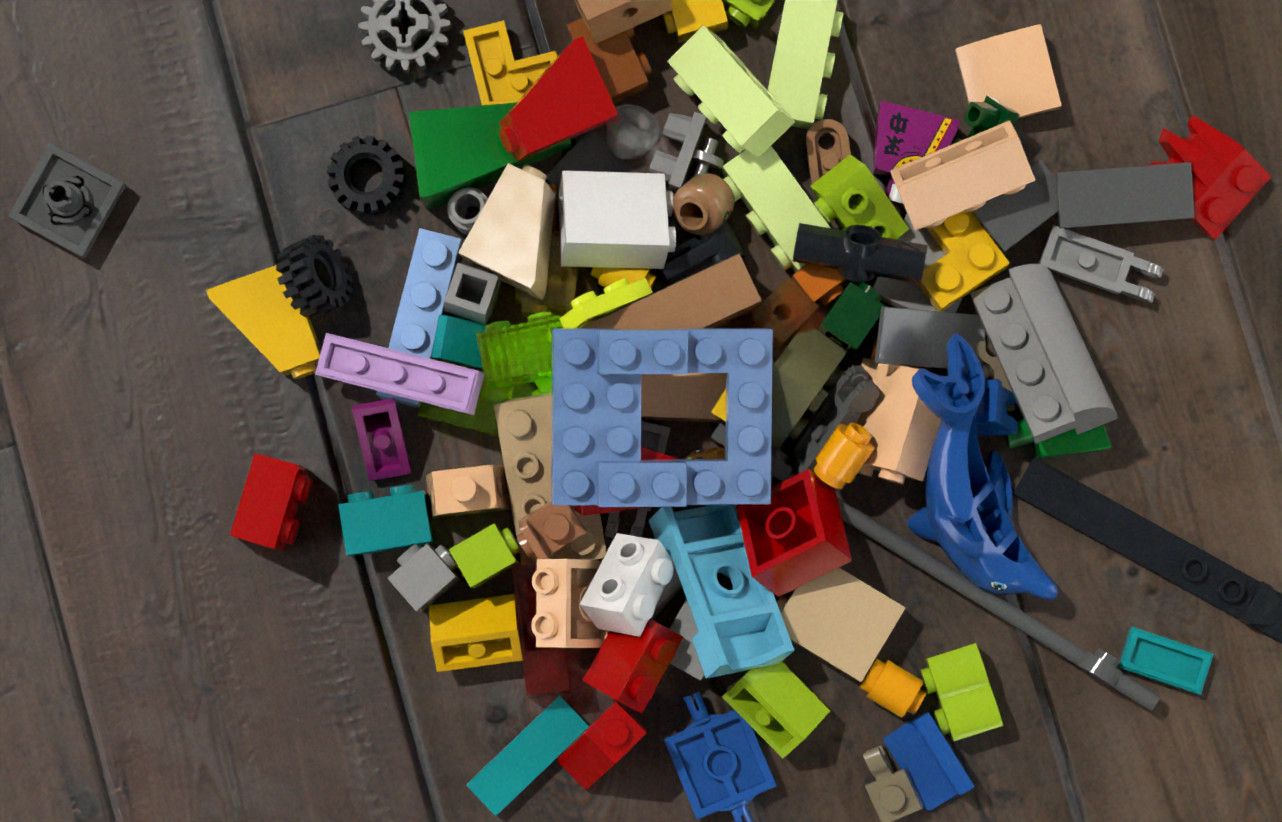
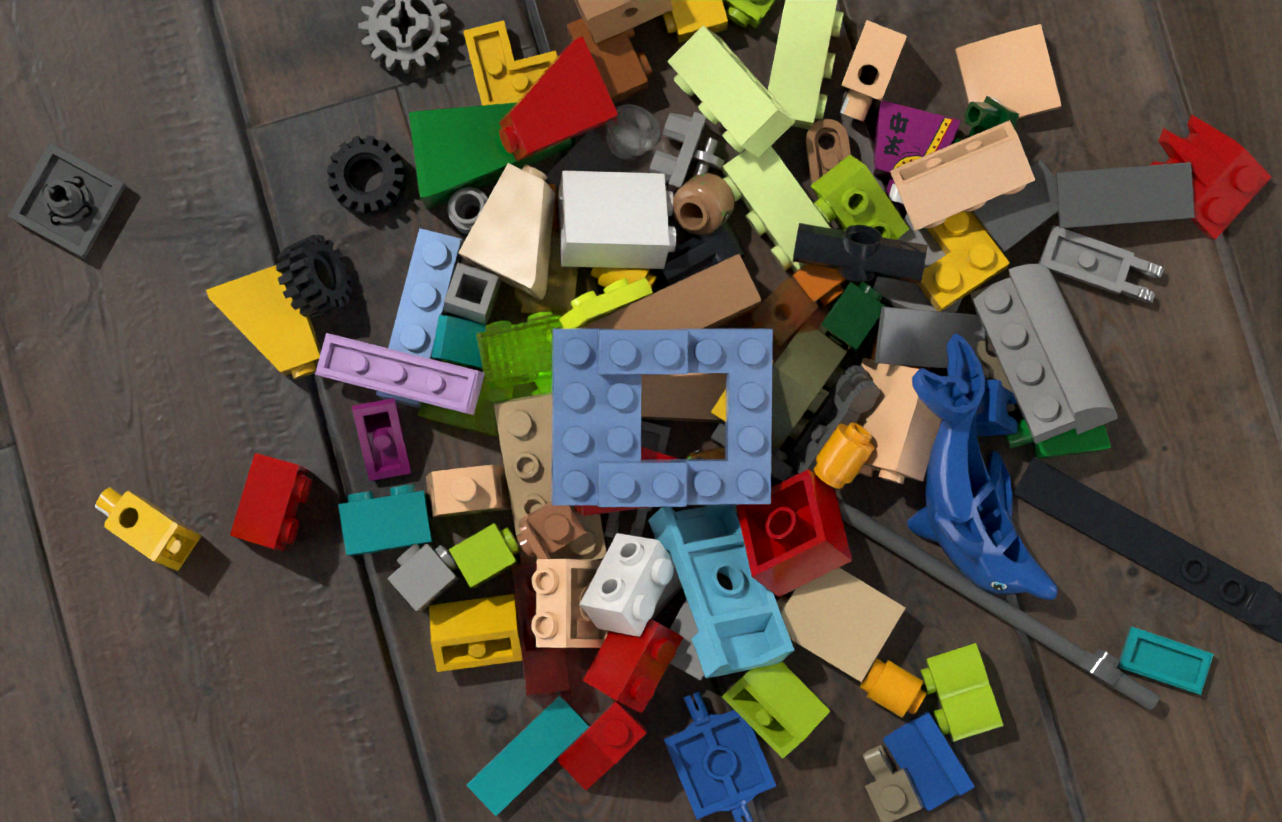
(147, 527): none -> yellow torso
(875, 48): none -> light nougat torso

